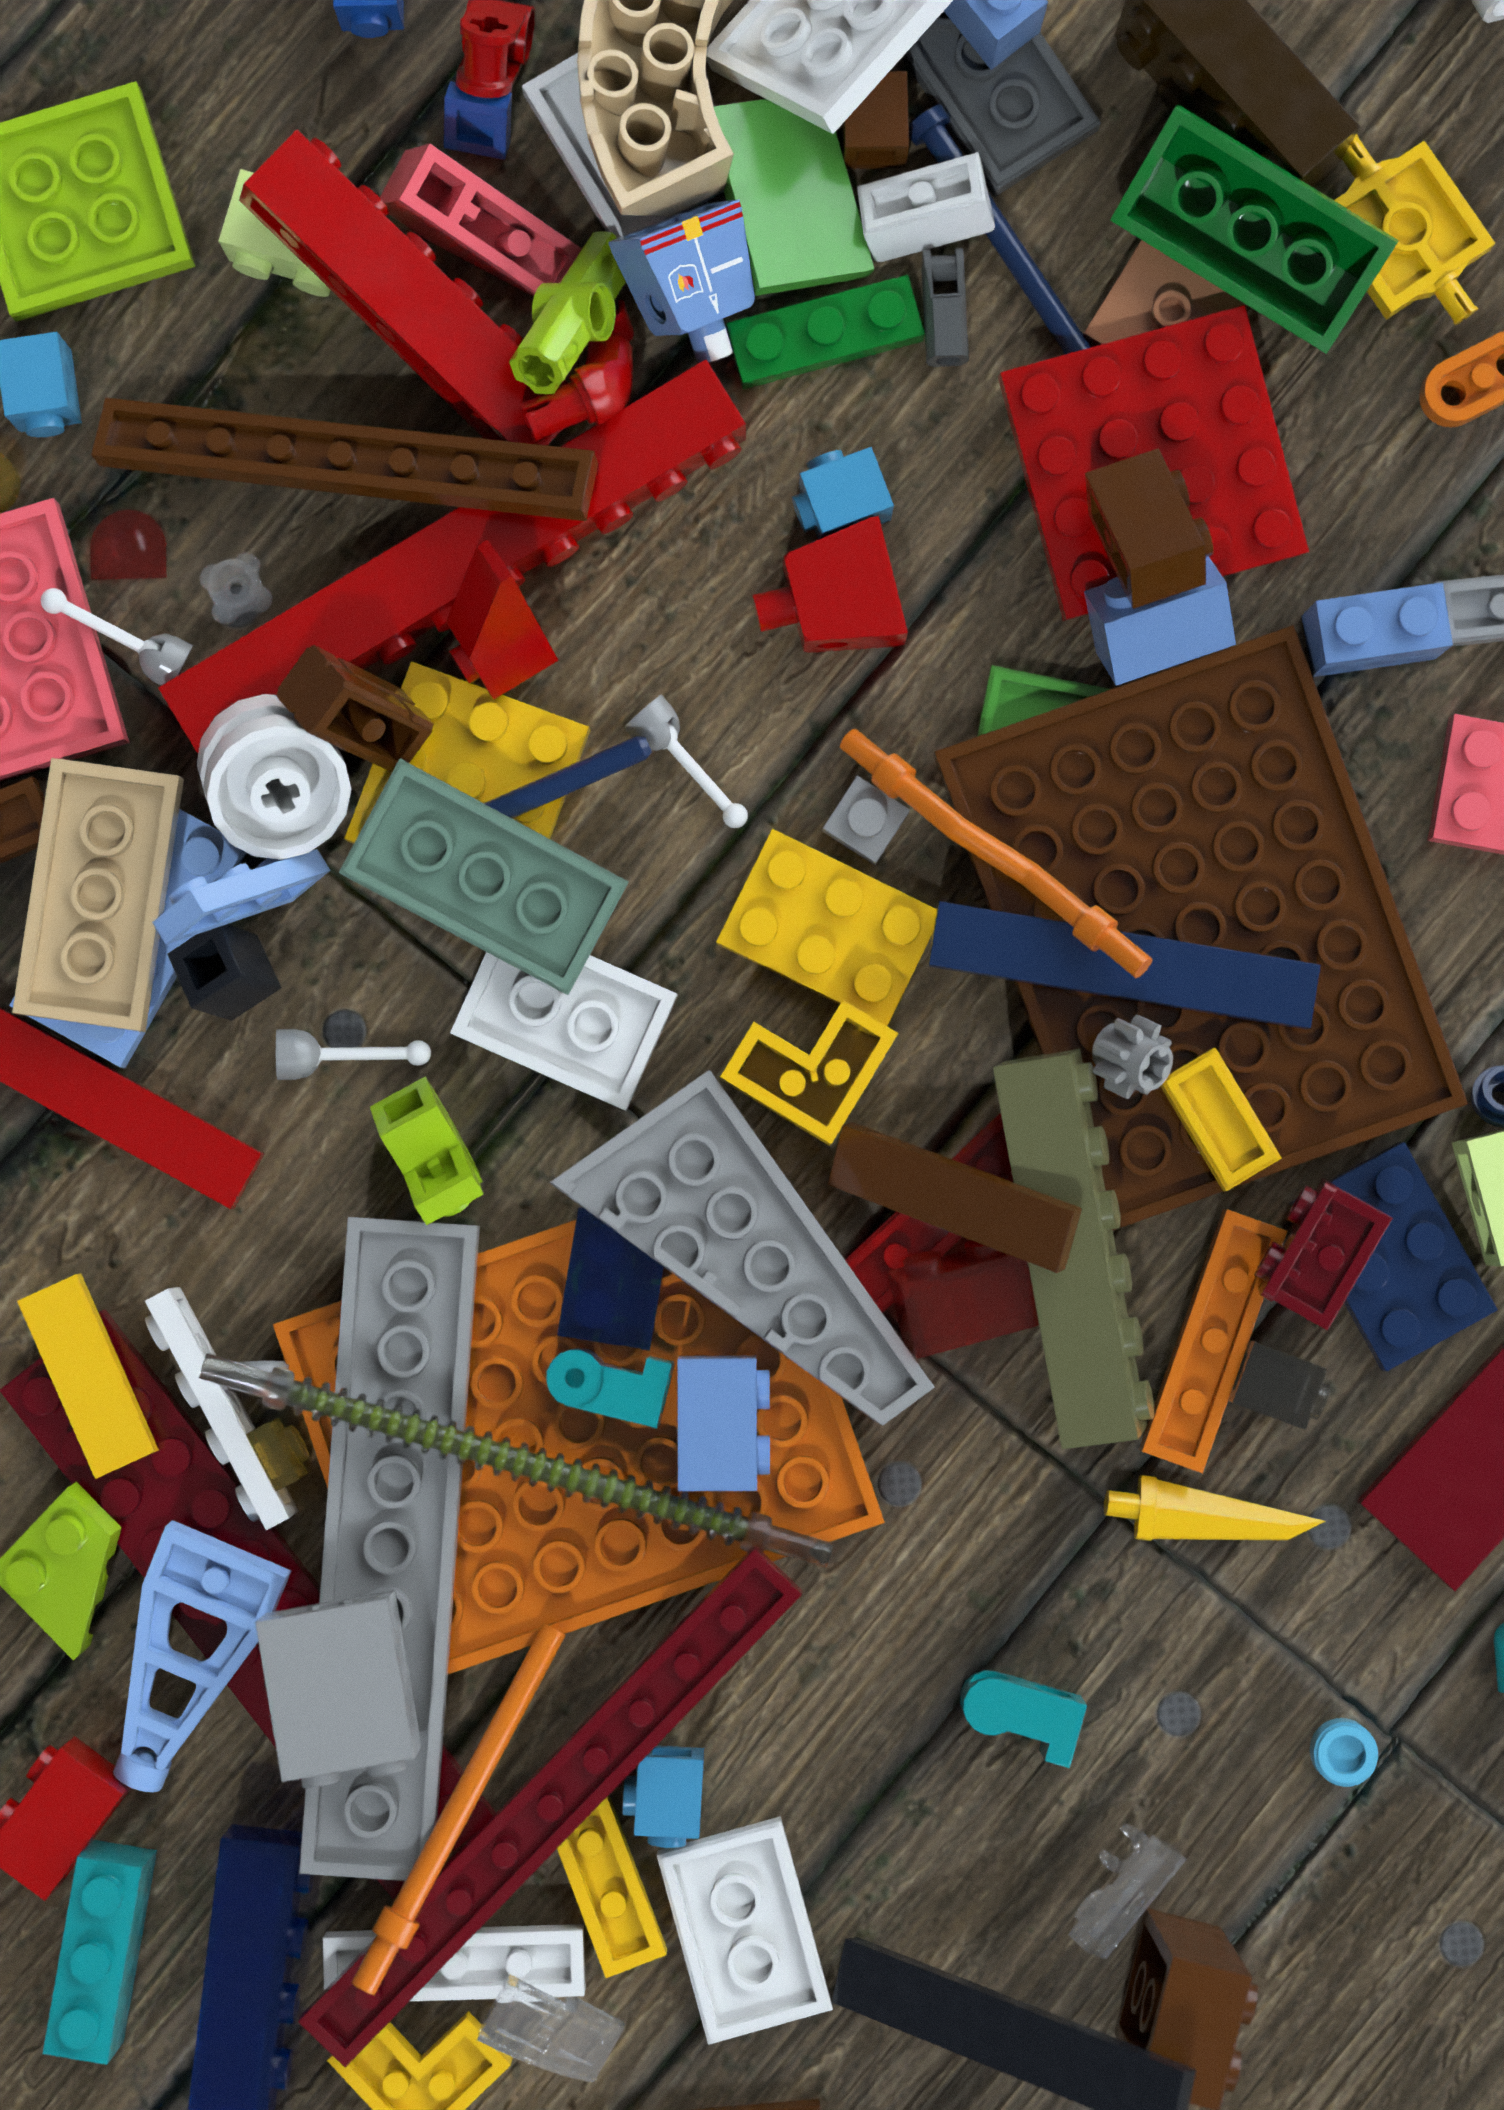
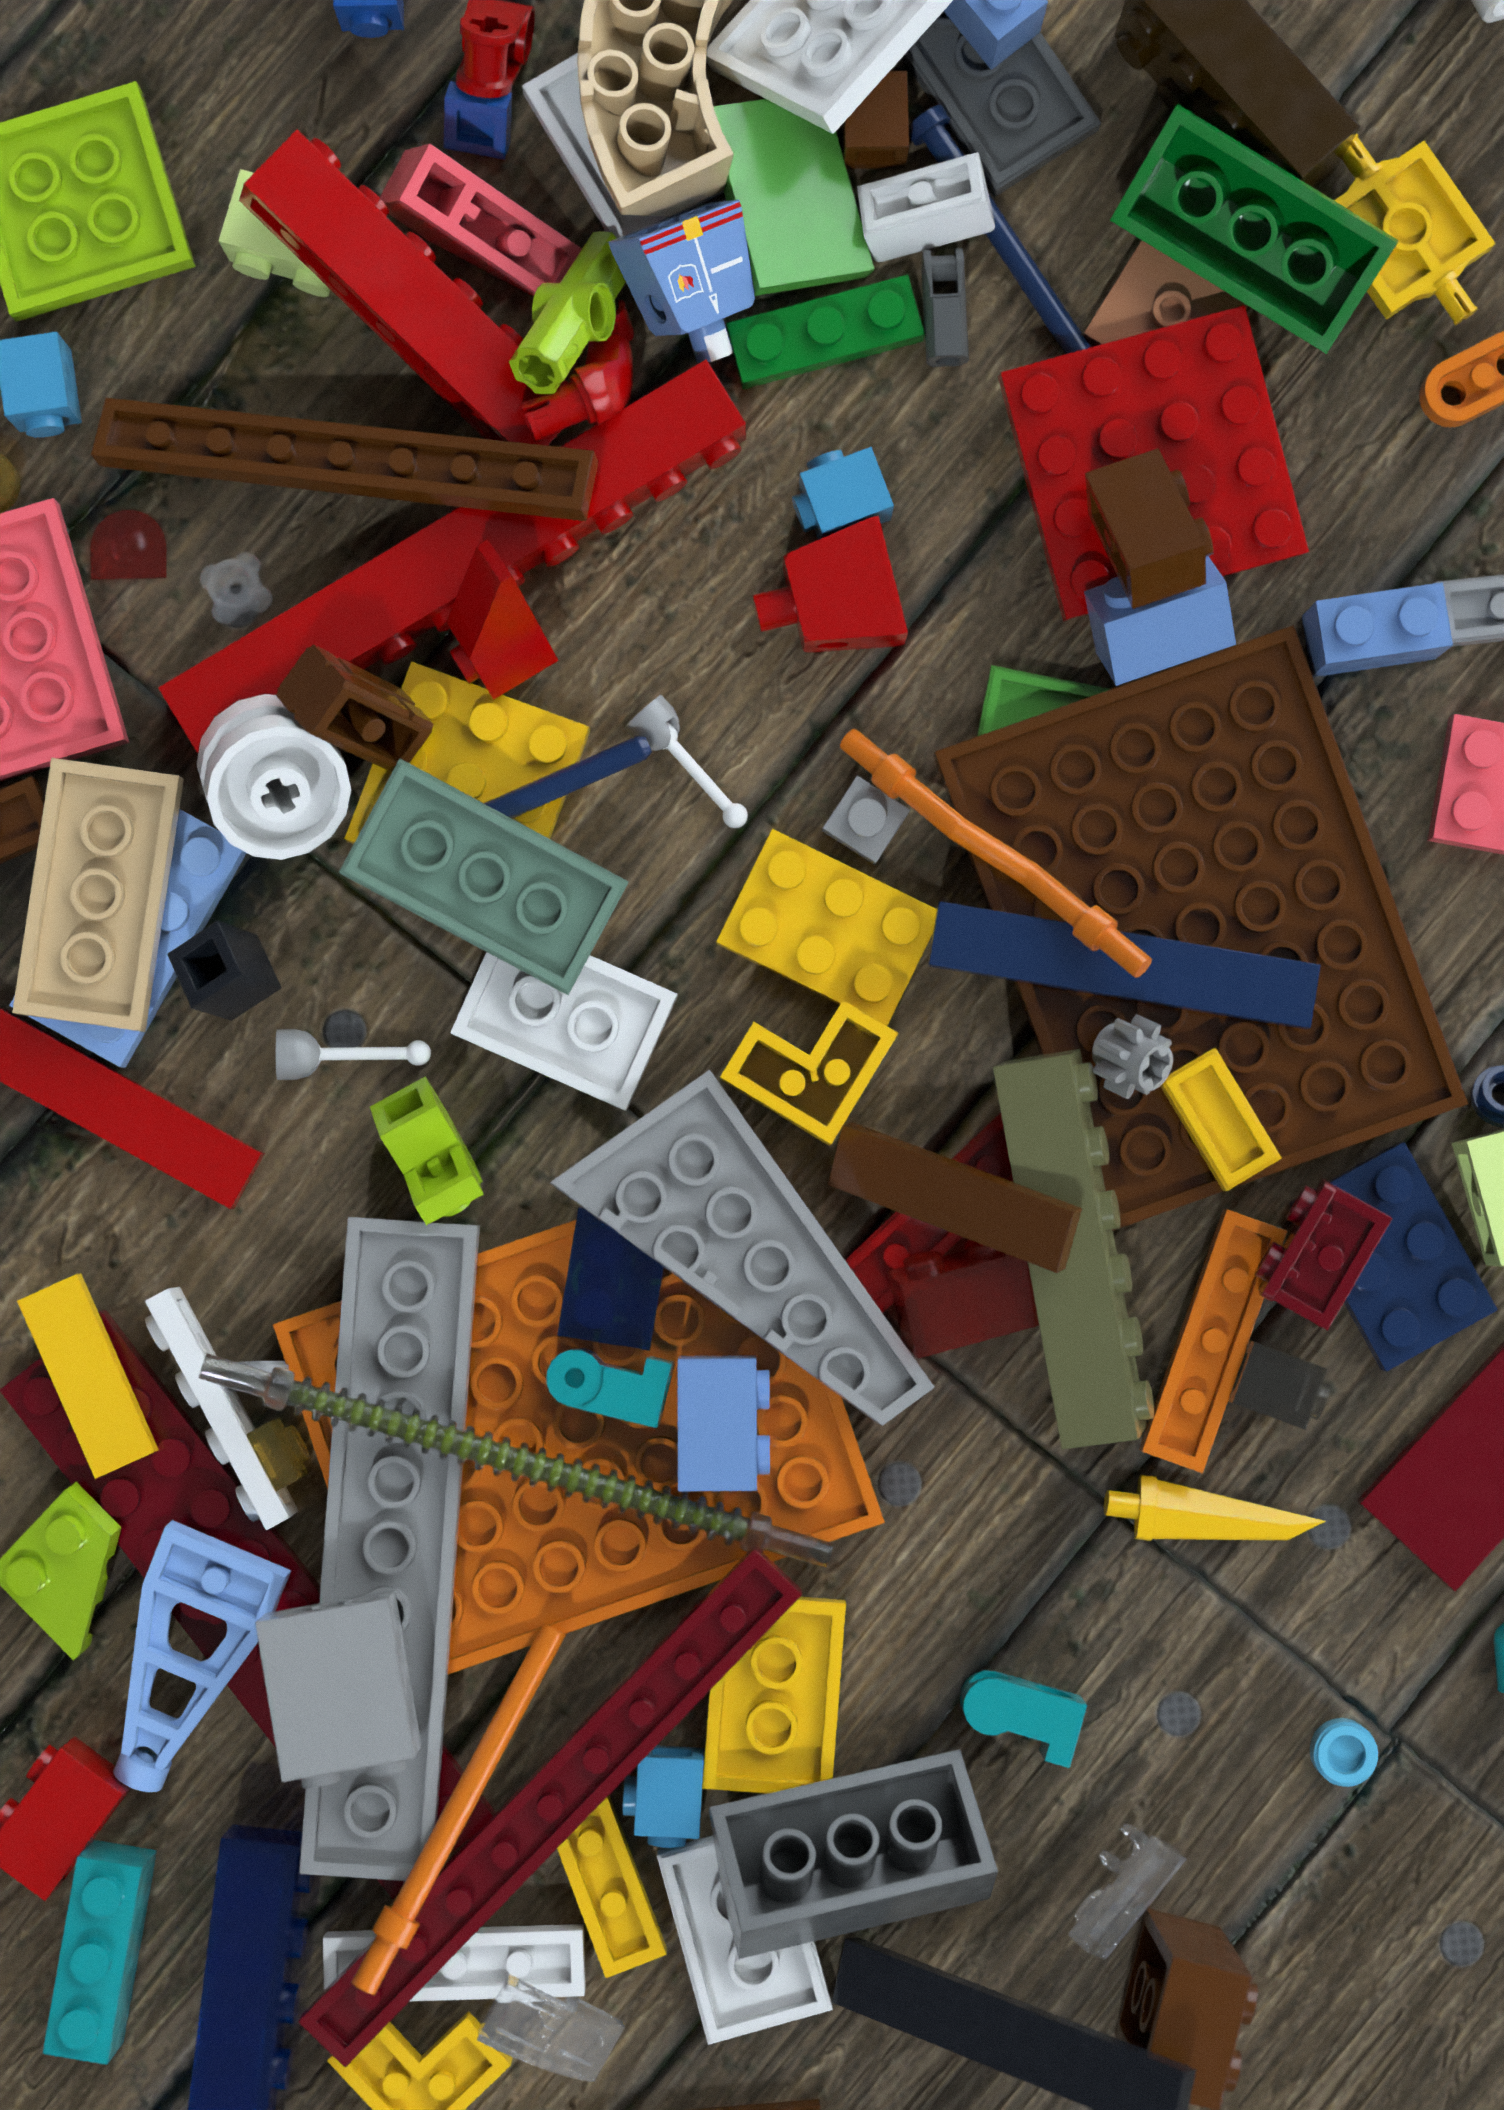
(159, 656): hinge -> none
(238, 894): light blue plate -> none
(779, 1705): none -> yellow plate
(851, 1853): none -> dark grey slope

